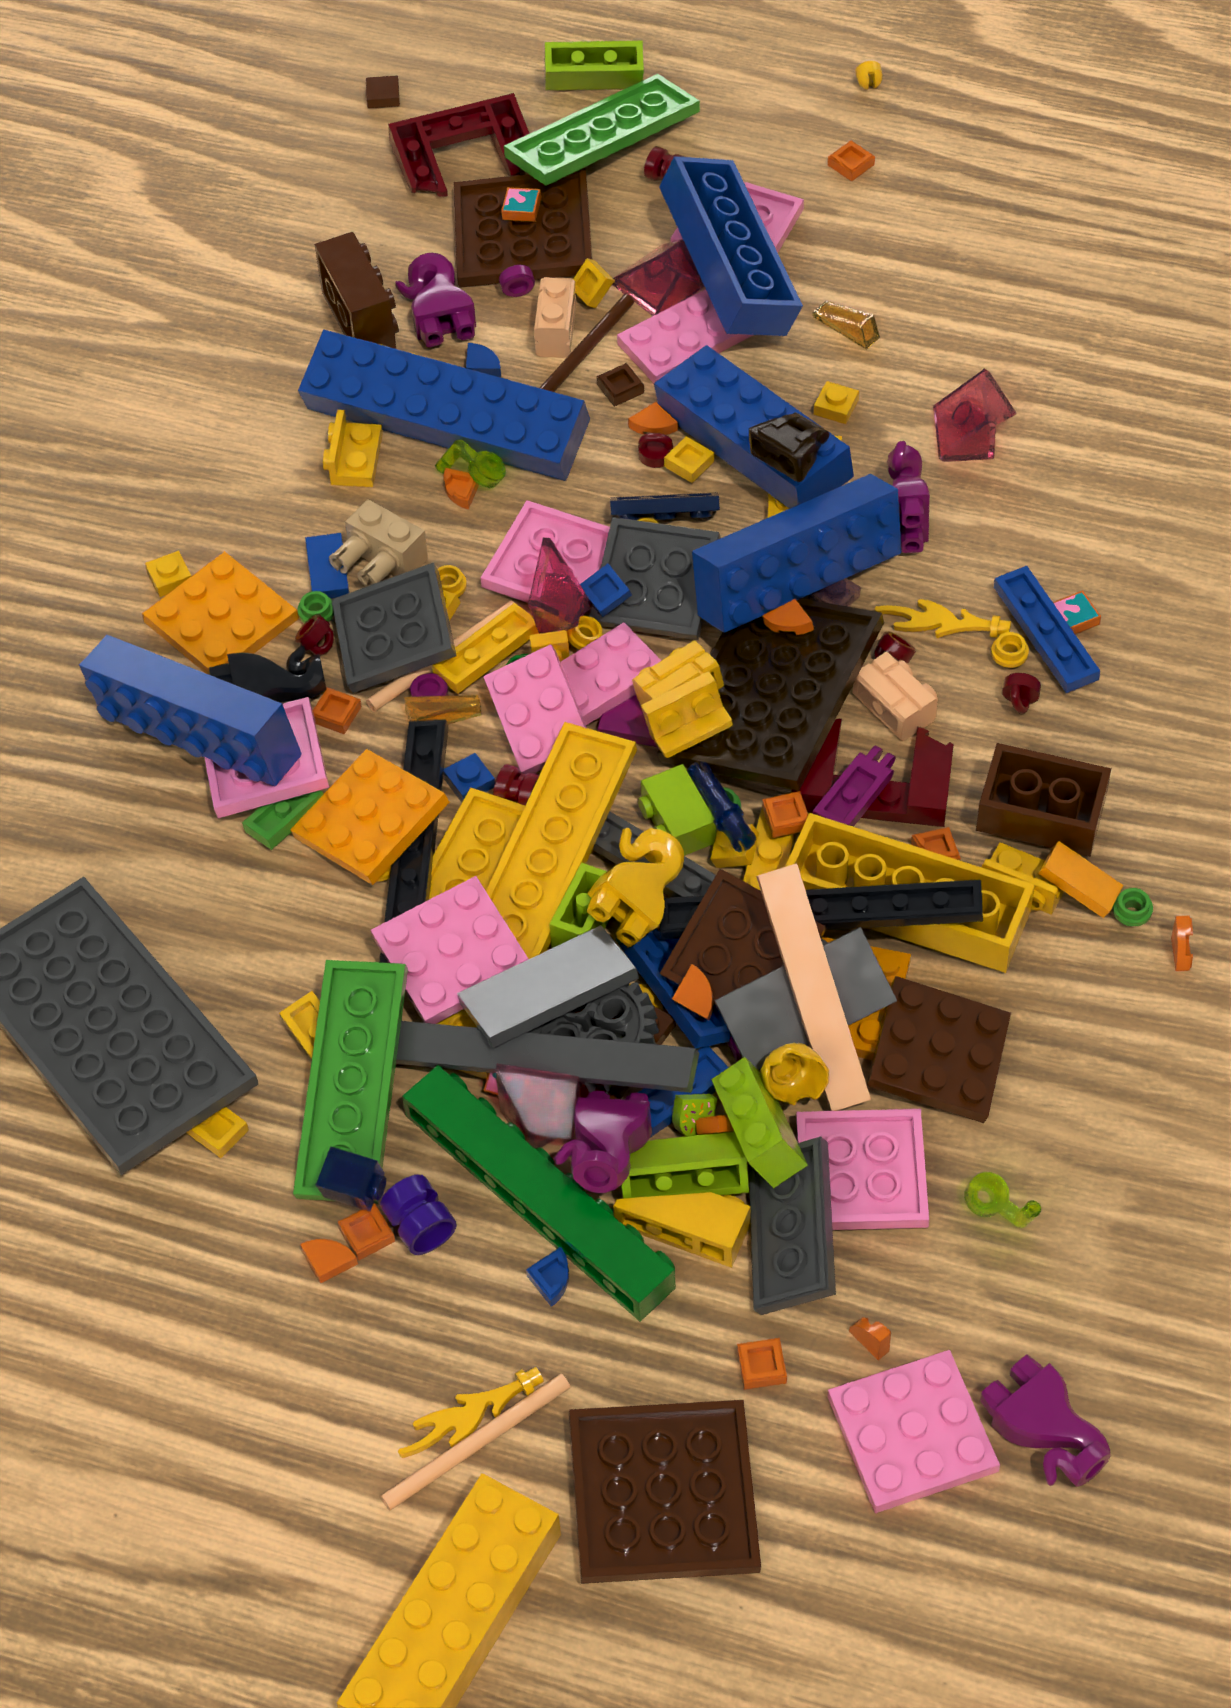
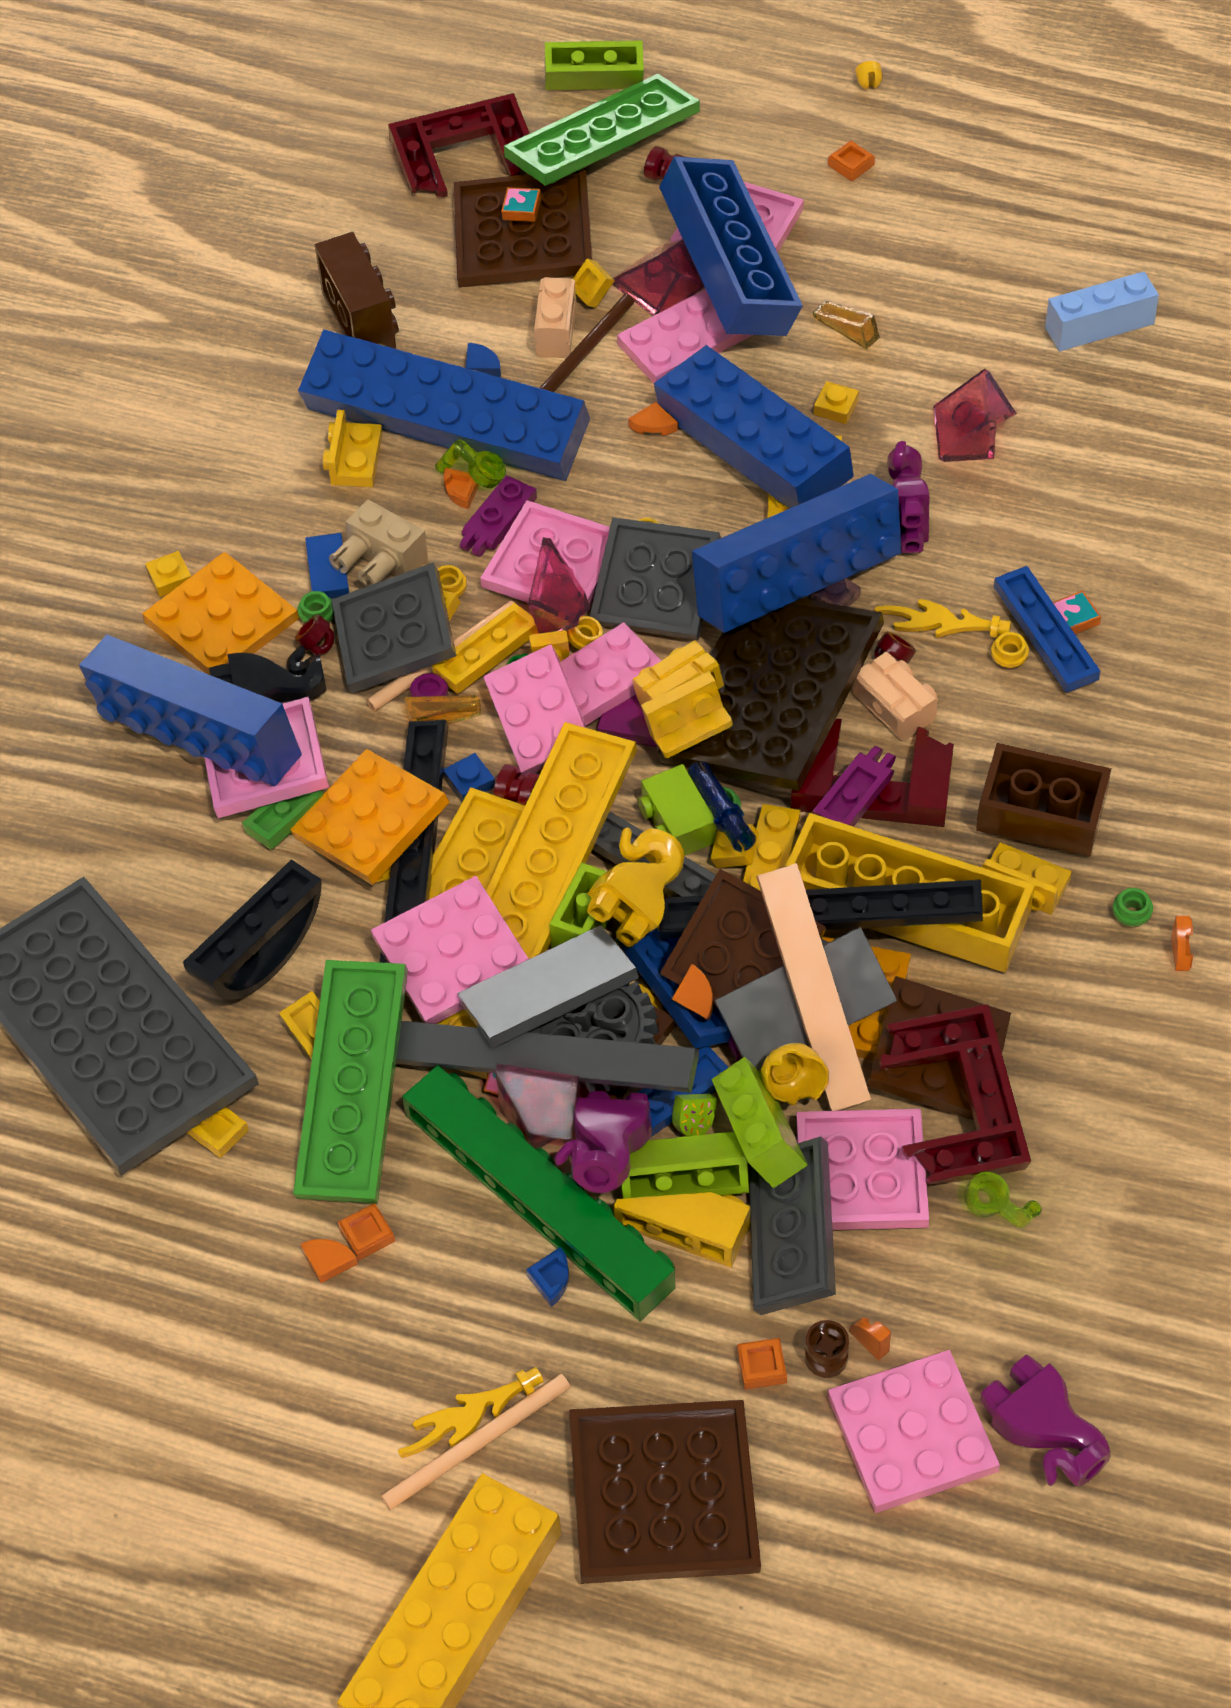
(258, 935): none -> black window
(336, 710): orange tile -> none
(351, 1179): clear blue brick -> none
(382, 92): reddish brown tile -> none
(421, 1217): dark purple wheel -> none
(437, 302): magenta hips -> none
(496, 516): none -> magenta hinge
(517, 280): magenta tile -> none
(605, 590): blue plate -> none
(620, 384): reddish brown tile -> none
(653, 449): dark red tile -> none
(665, 506): dark blue plate -> none
(689, 459): yellow plate -> none
(713, 1124): orange tile -> none
(785, 813): orange tile -> none
(788, 444): dark brown piece -> none
(789, 618): orange tile -> none
(831, 1340): none -> reddish brown wheel
(937, 841): orange tile -> none
(972, 1039): none -> dark red wedge
(1021, 690): dark red tile -> none
(1081, 879): light orange tile -> none
(1101, 311): none -> light blue brick

